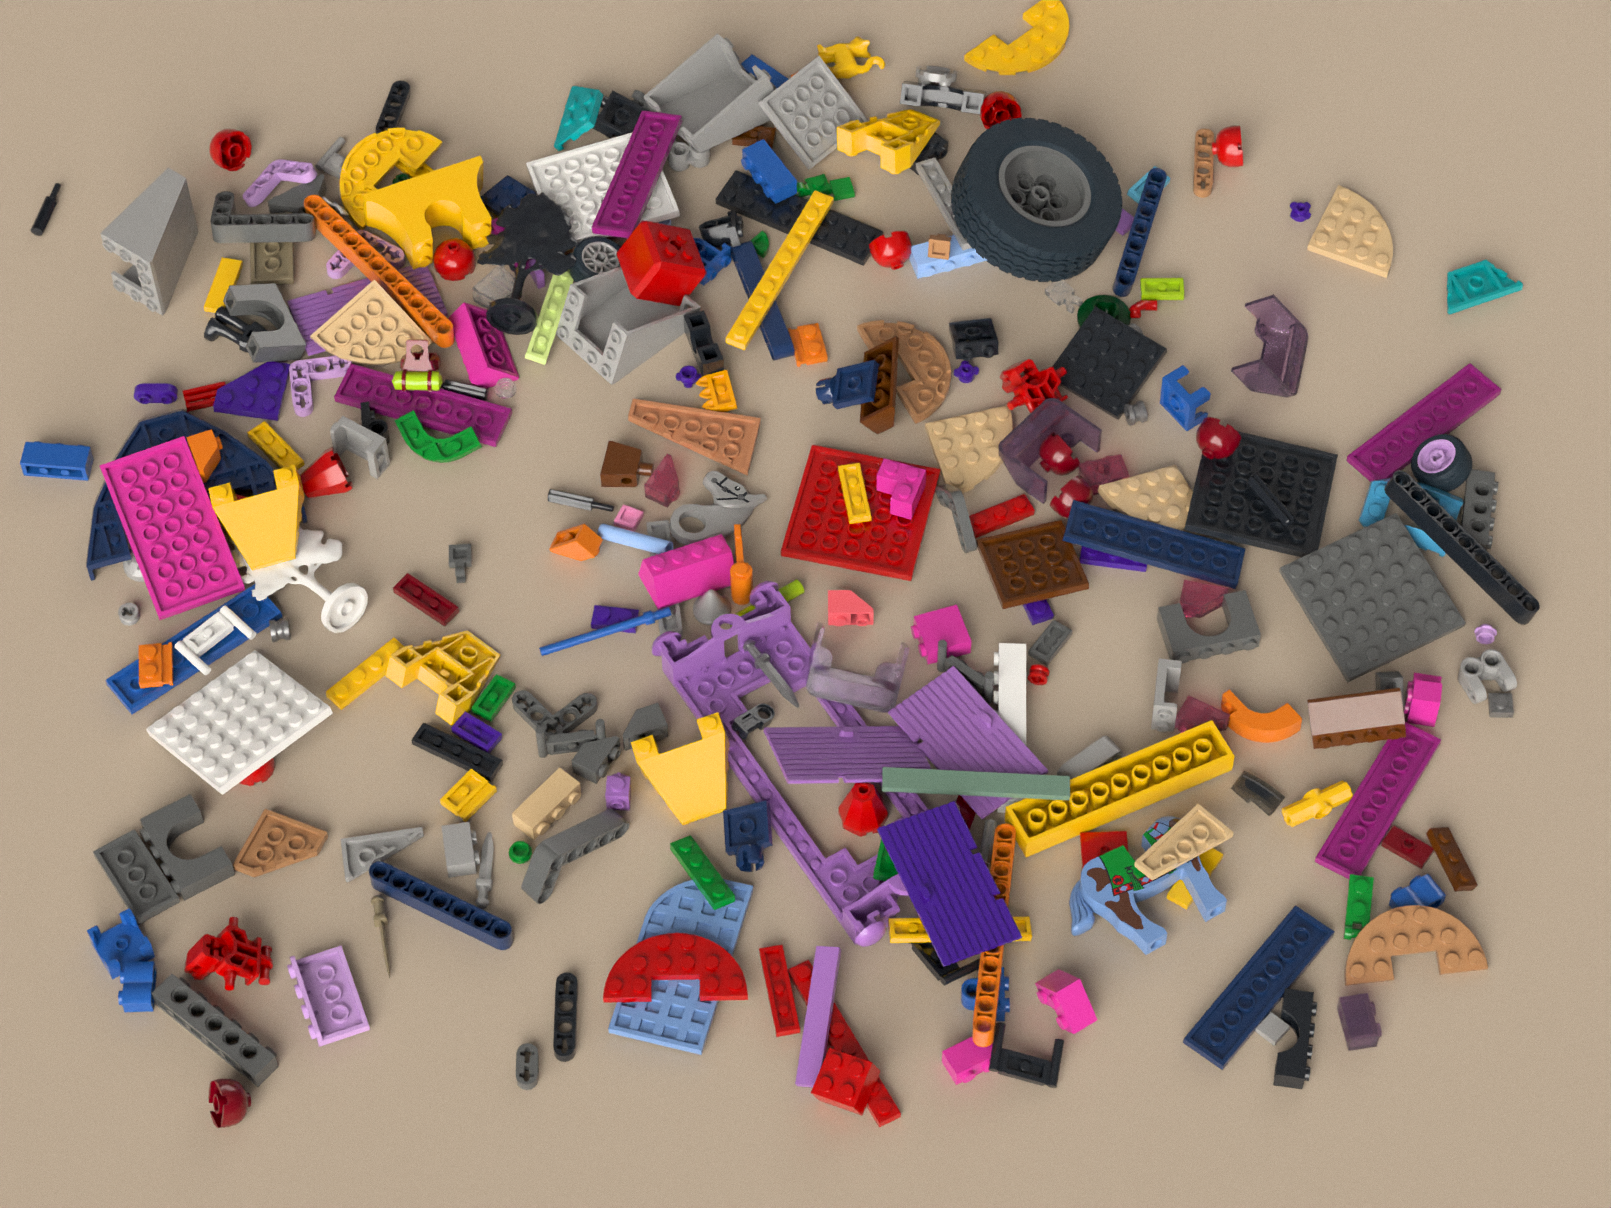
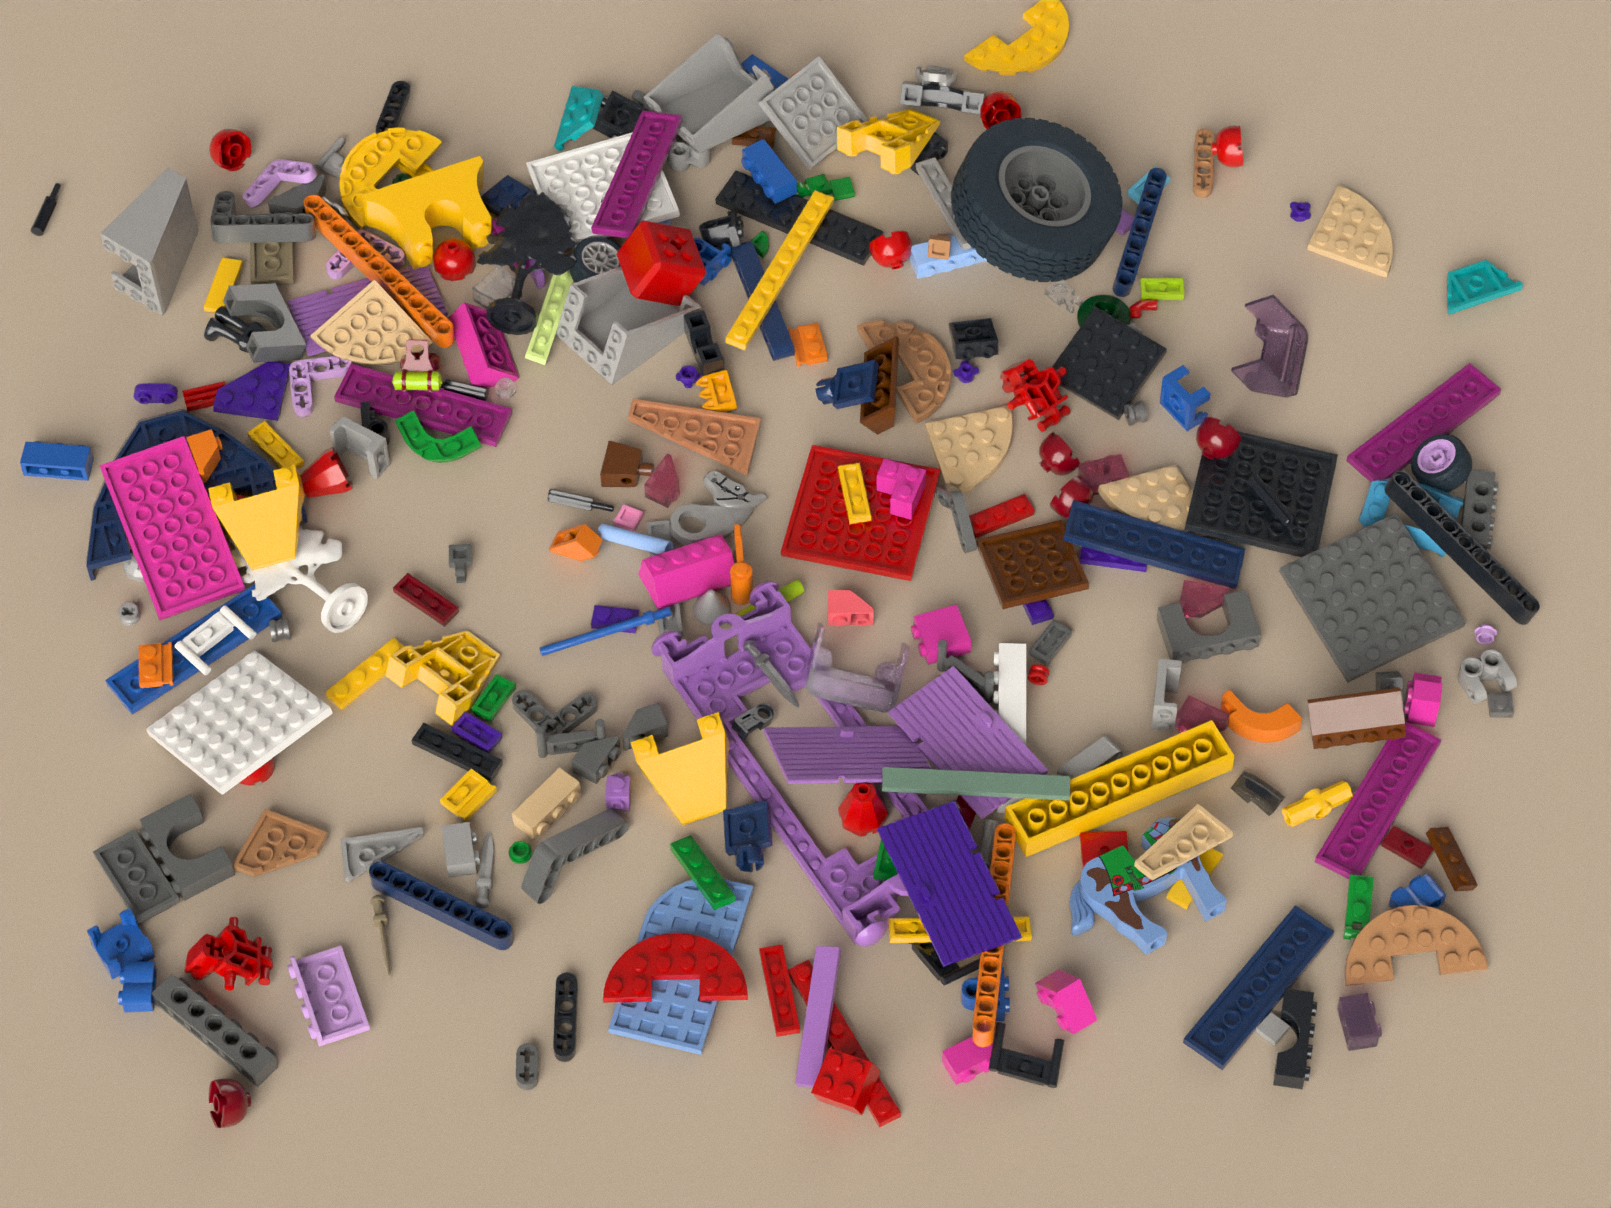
(843, 56): yellow animal -> none
(1022, 444): clear purple windscreen -> none

